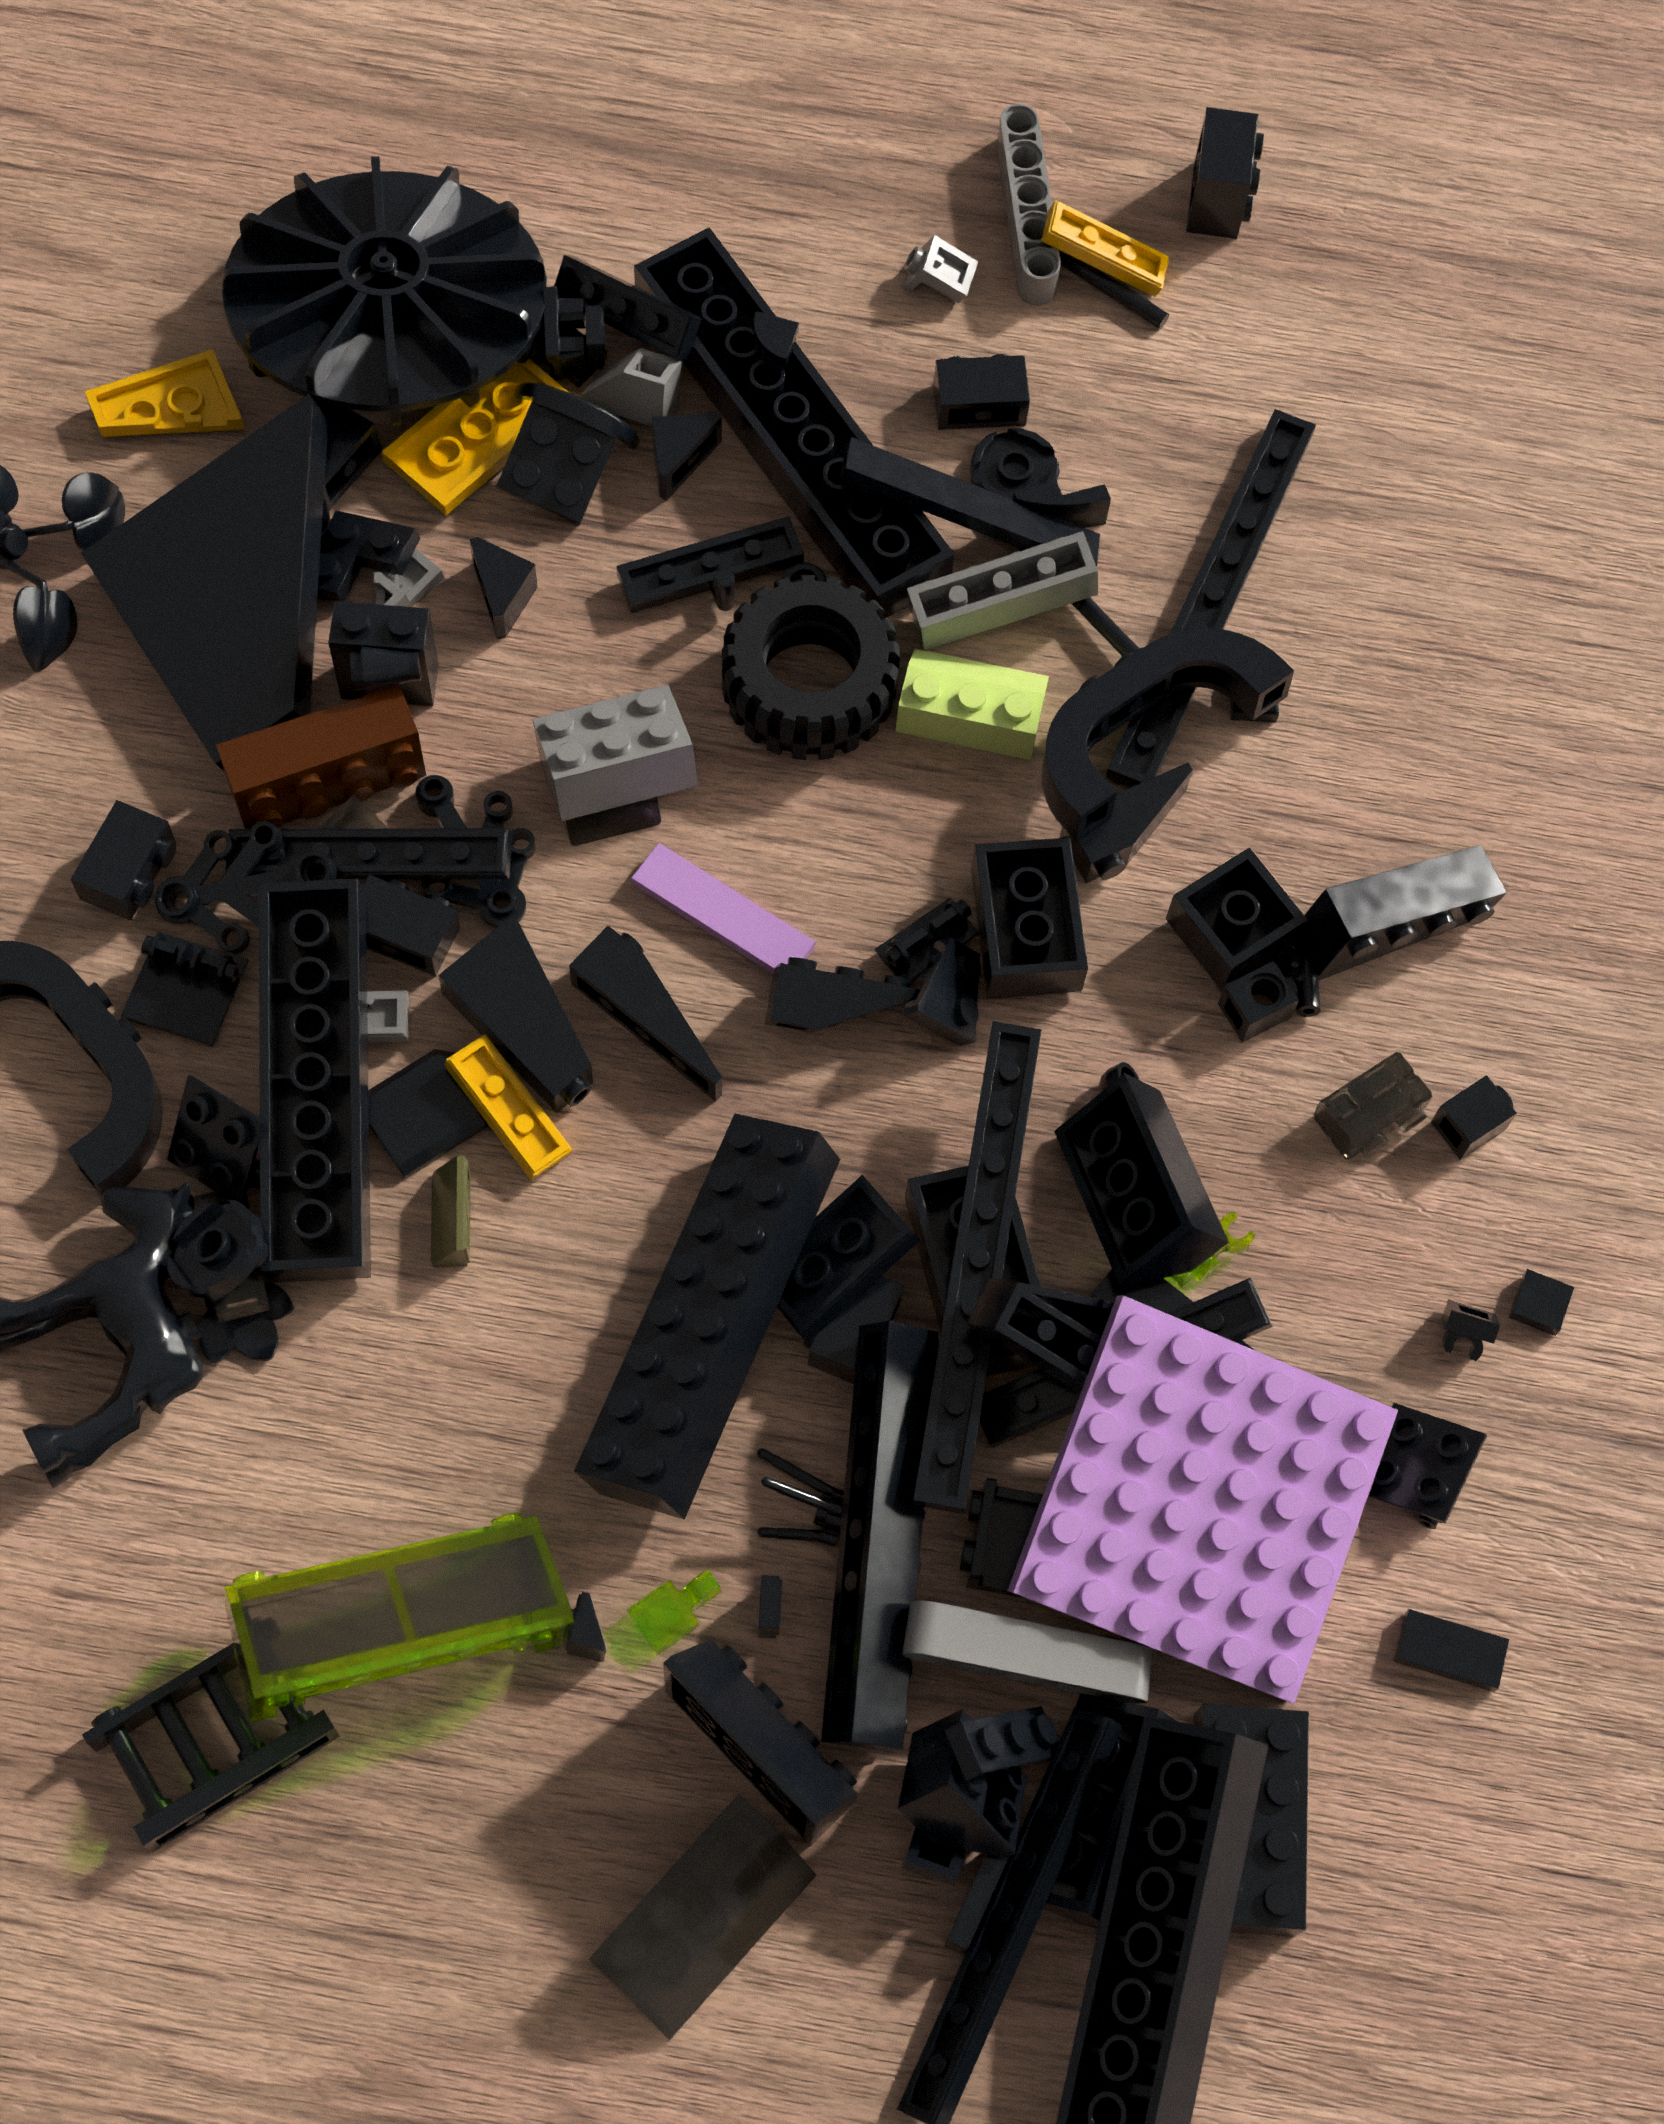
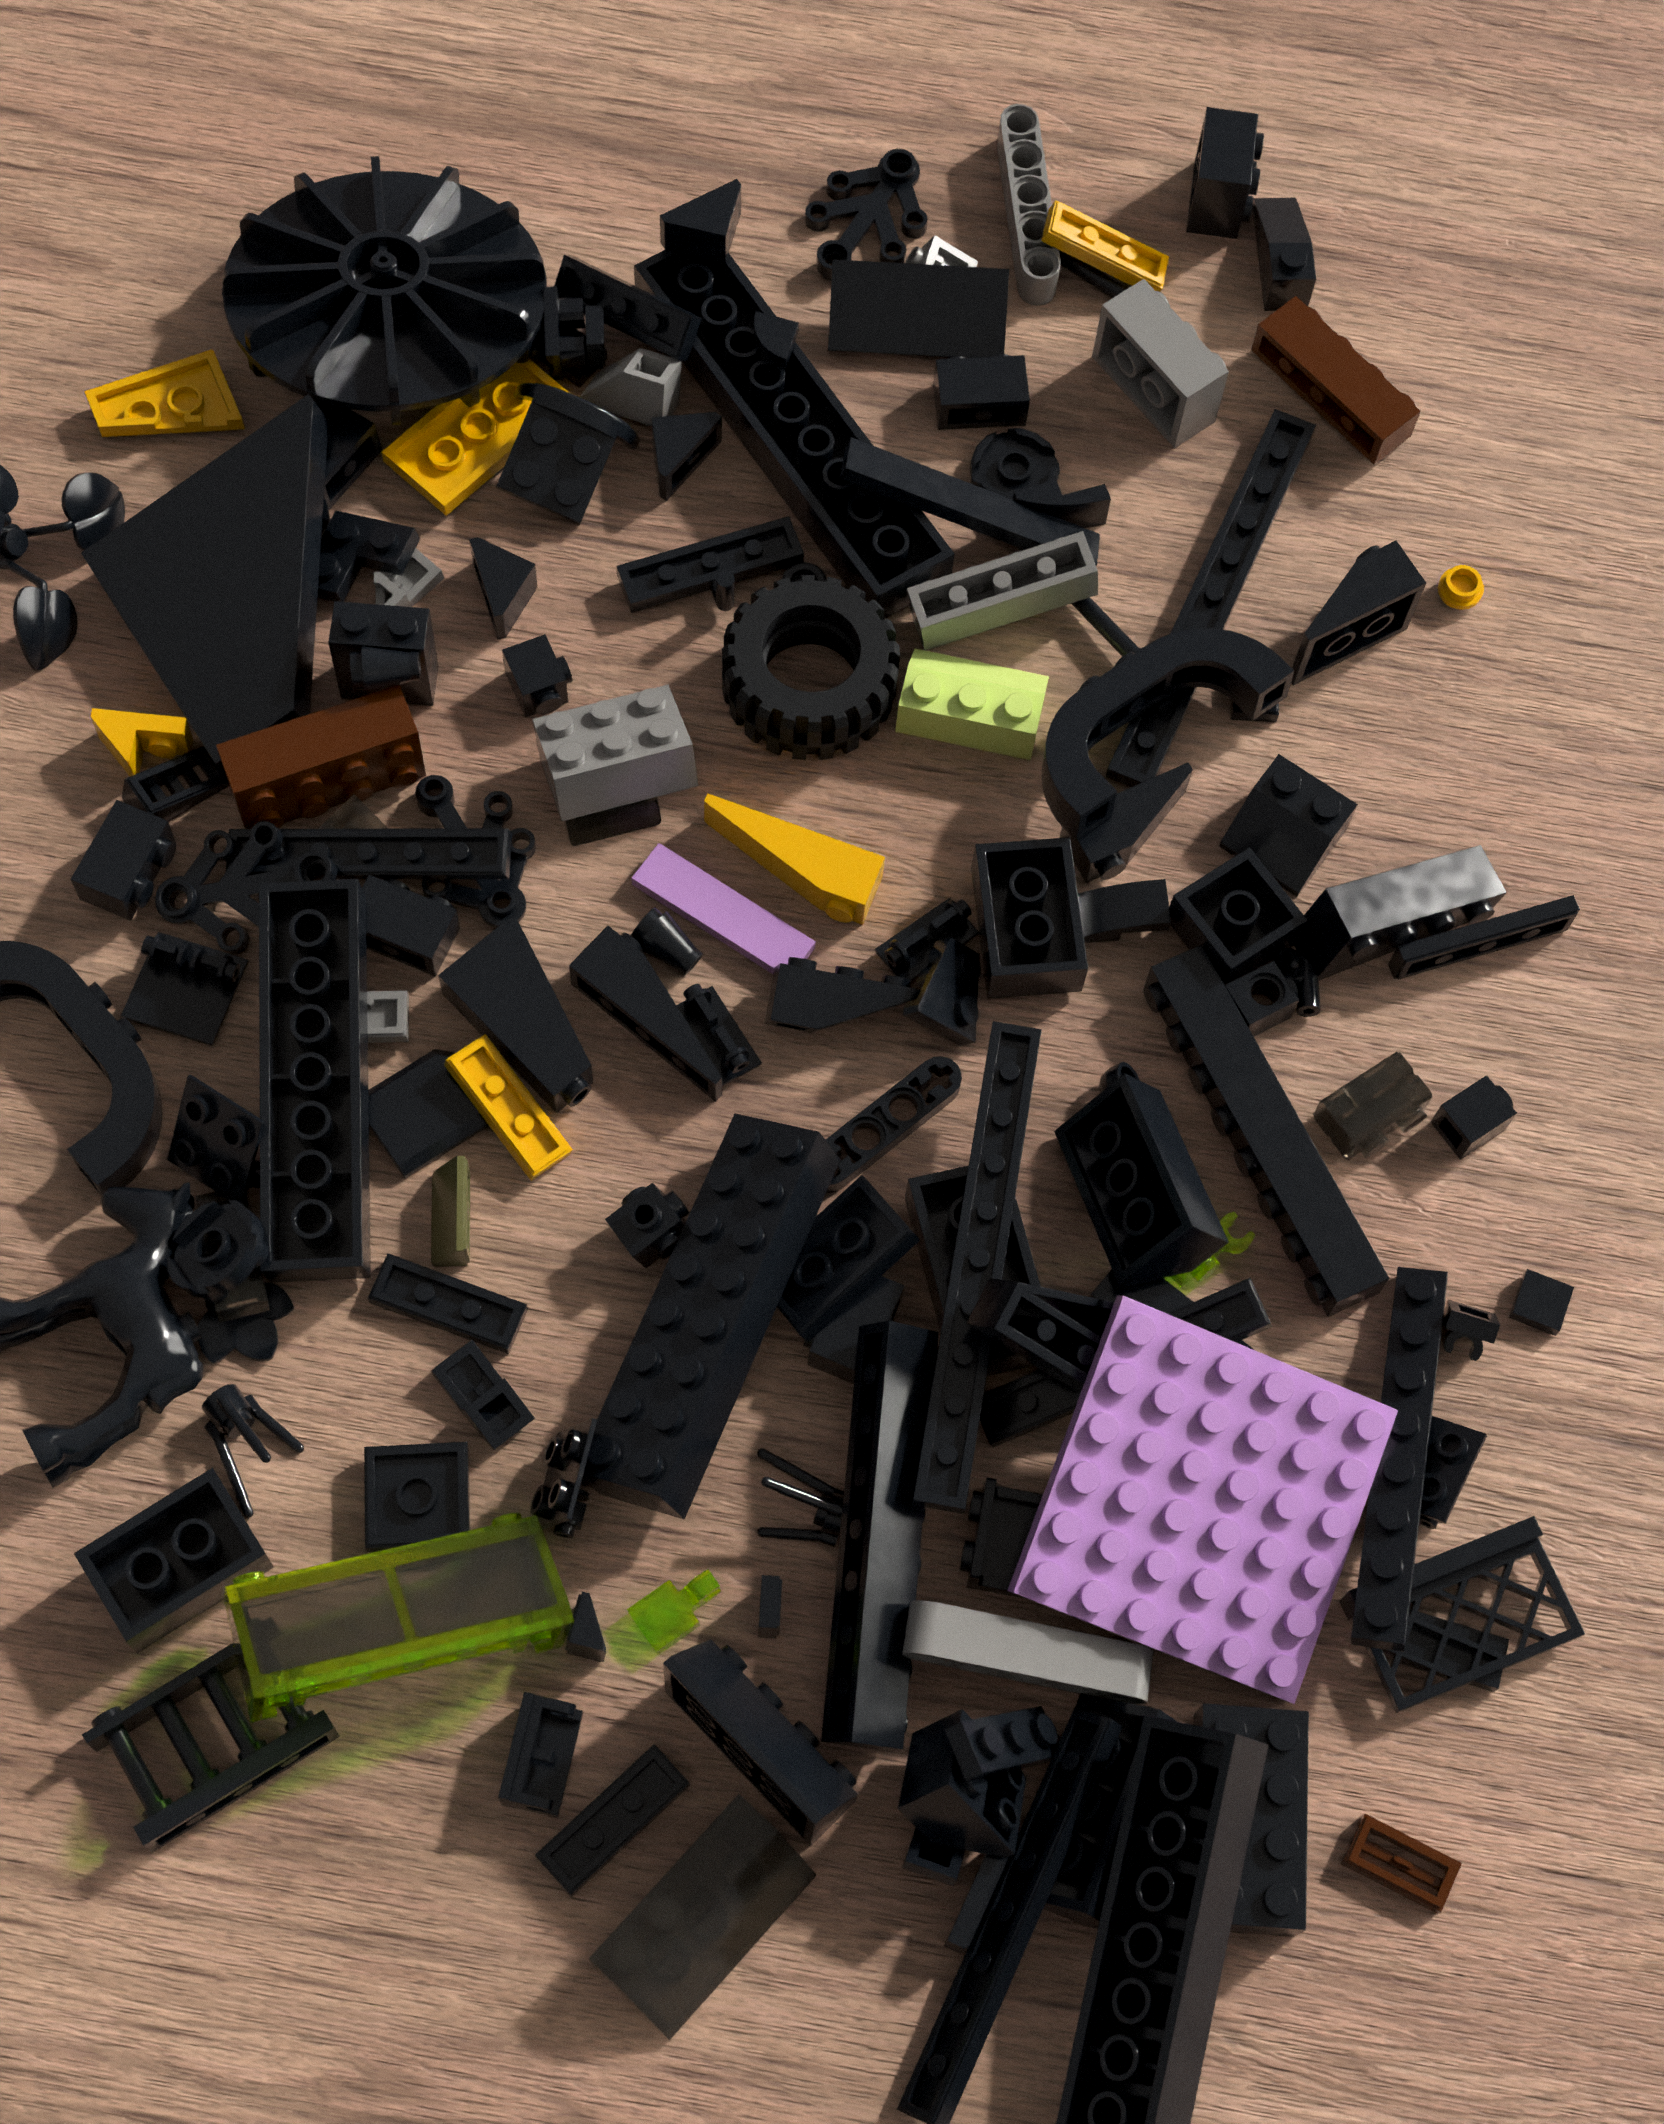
(133, 733): none -> yellow slope
(172, 1560): none -> black brick
(181, 799): none -> black slope
(232, 1415): none -> black plant
(415, 1493): none -> black plate
(448, 1303): none -> black tile
(482, 1395): none -> black slope
(537, 676): none -> black brick
(540, 1755): none -> black hinge
(556, 1498): none -> black hinge
(612, 1820): none -> black tile
(649, 1223): none -> black brick
(666, 941): none -> black cone
(704, 224): none -> black slope
(718, 1033): none -> black hinge
(817, 867): none -> yellow slope
(869, 209): none -> black plant
(887, 1127): none -> black beam
(917, 309): none -> black tile
(1124, 909): none -> black slope
(1159, 362): none -> light grey brick
(1265, 1132): none -> black brick
(1283, 252): none -> black slope
(1290, 823): none -> black slope
(1335, 380): none -> reddish brown brick
(1364, 610): none -> black slope
(1398, 1485): none -> black plate
(1442, 1885): none -> reddish brown tile
(1457, 1568): none -> black fence
(1461, 587): none -> yellow plate
(1483, 937): none -> black tile

